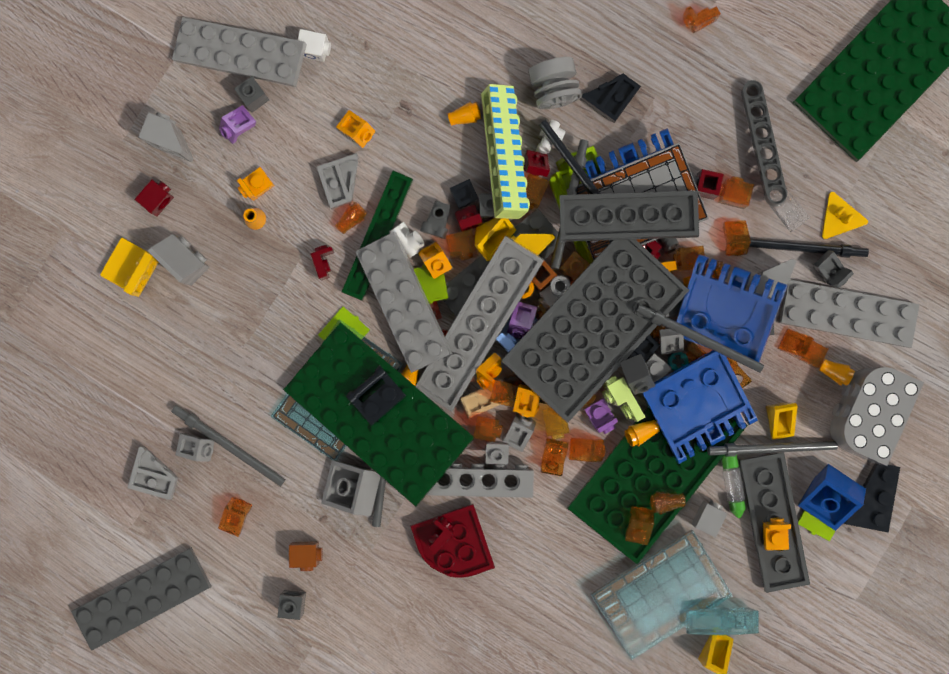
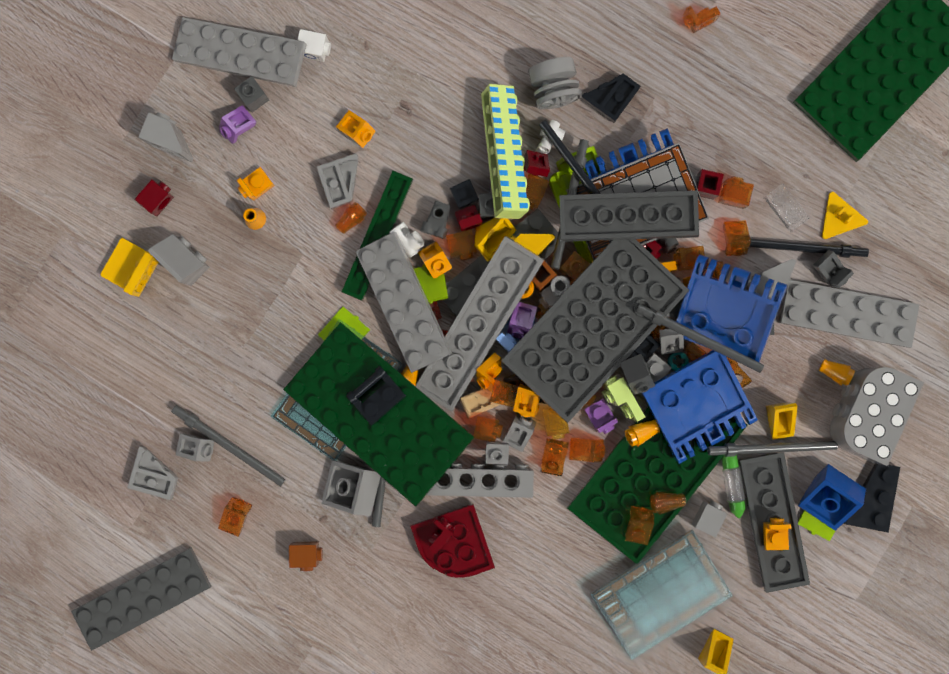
(291, 604): dark grey brick -> none
(322, 266): dark red bracket -> none
(465, 114): light orange cone -> none
(722, 621): clear light blue slope -> none
(761, 143): dark grey beam -> none
(803, 348): clear orange slope -> none

